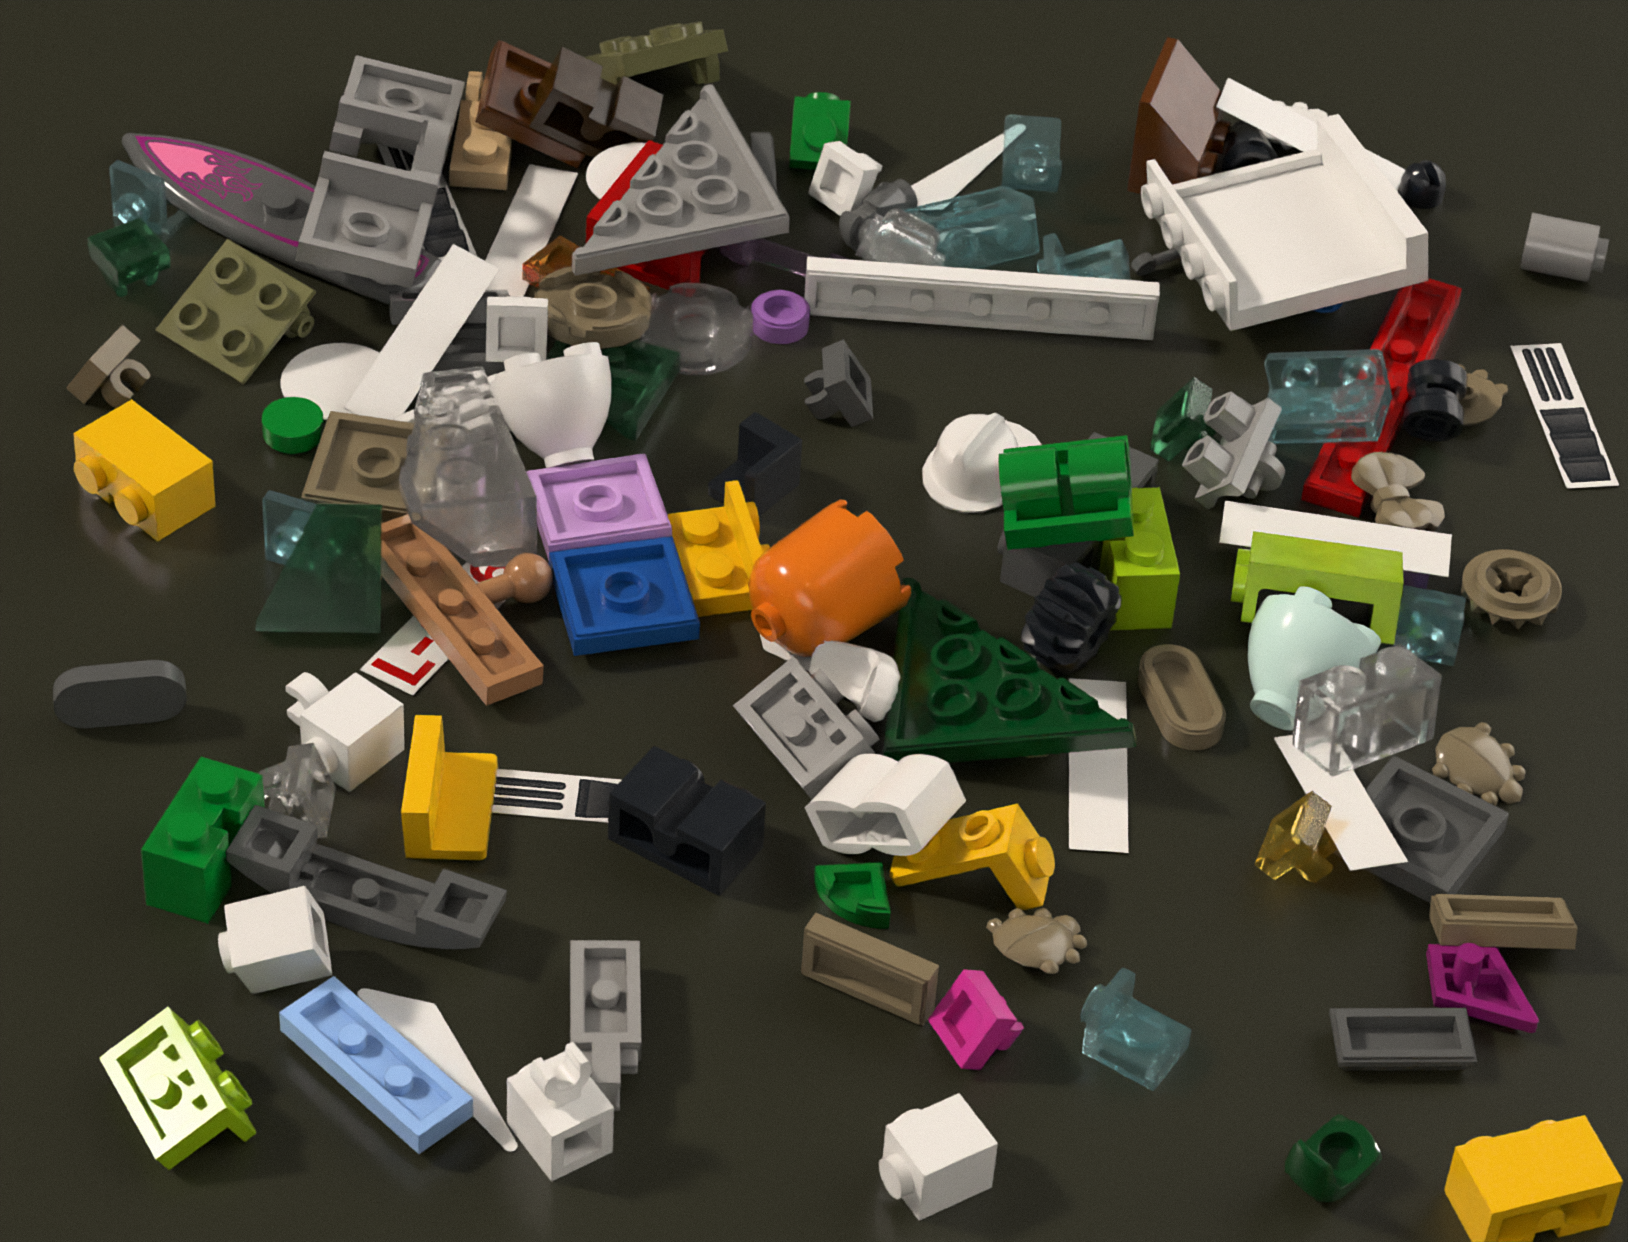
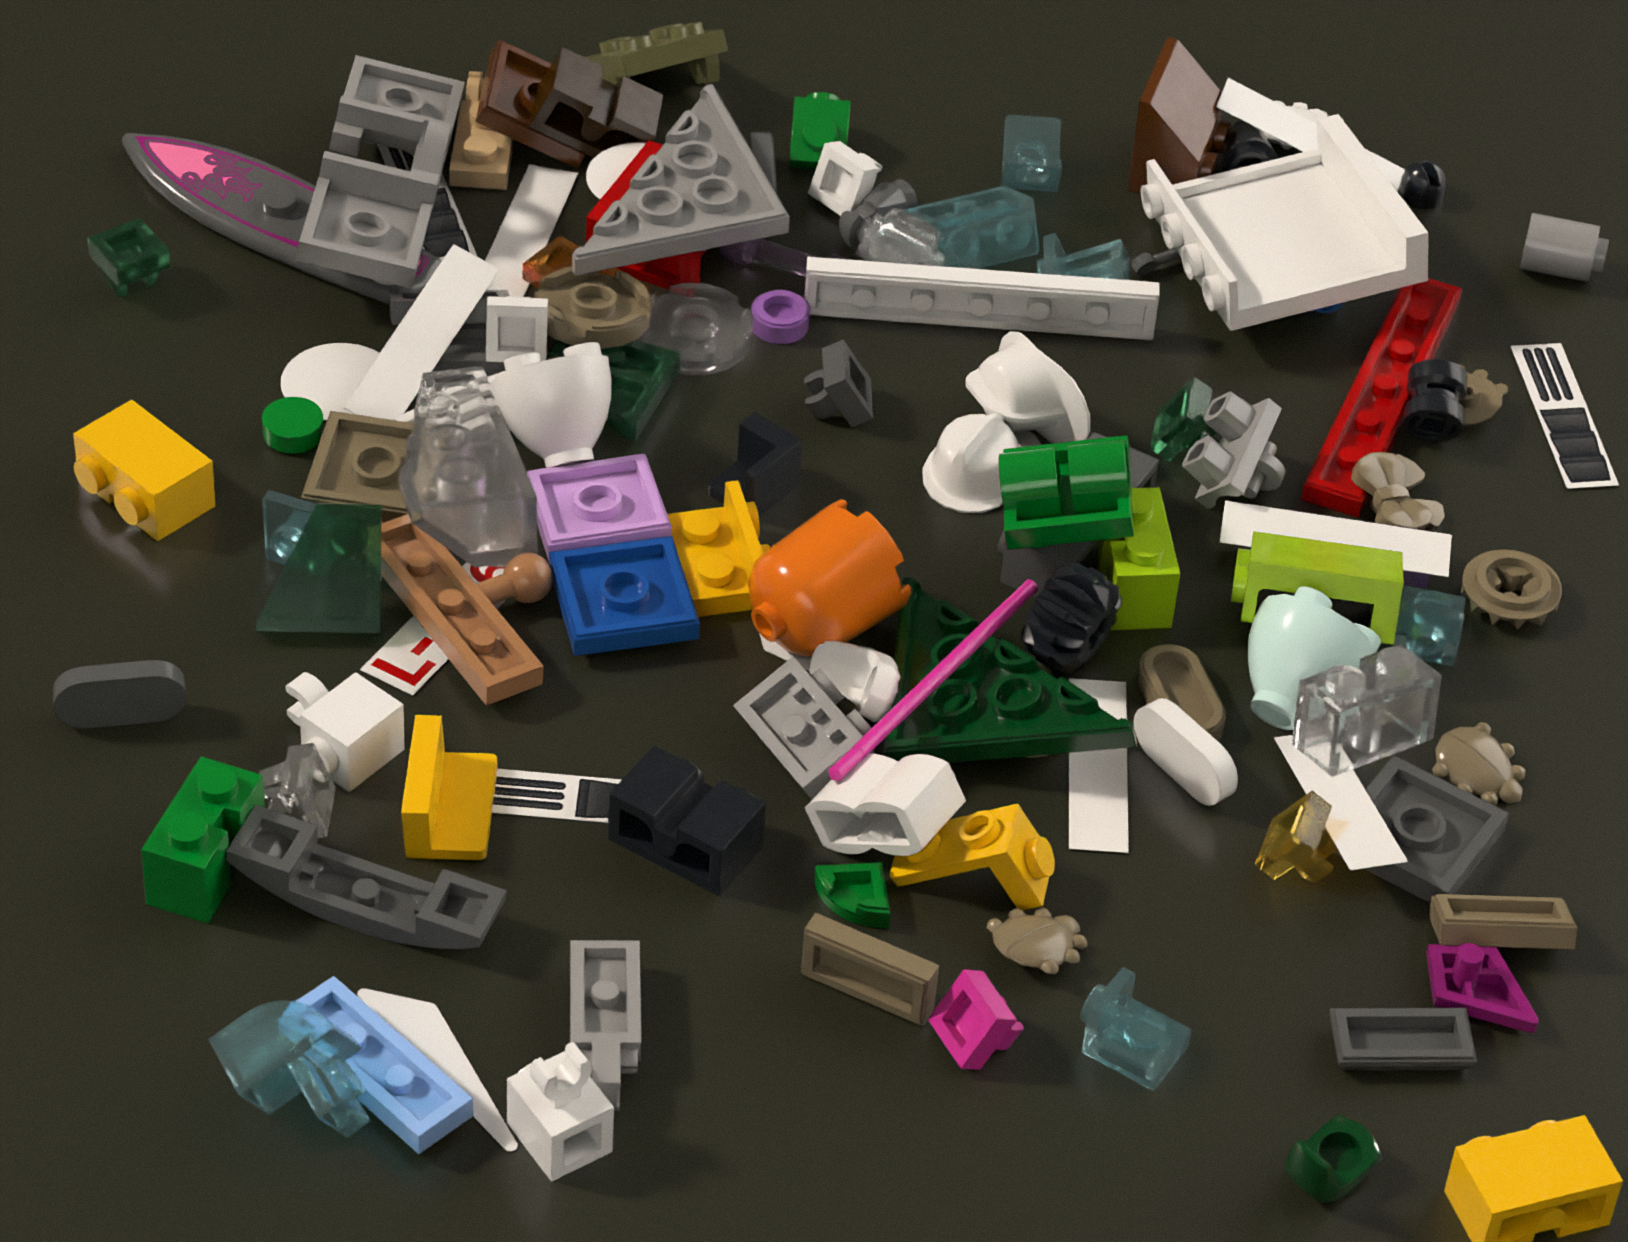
(108, 368): dark tan tile -> none
(142, 195): clear light blue bracket -> none
(176, 1087): bracket -> none
(238, 312): olive hinge -> none
(275, 940): white brick -> none
(289, 1051): none -> clear light blue brick
(932, 681): none -> dark pink axle
(937, 1156): white brick -> none
(954, 177): white sticker -> none
(1030, 391): none -> white piece
(1186, 751): none -> white tile
(1328, 395): clear light blue bracket -> none

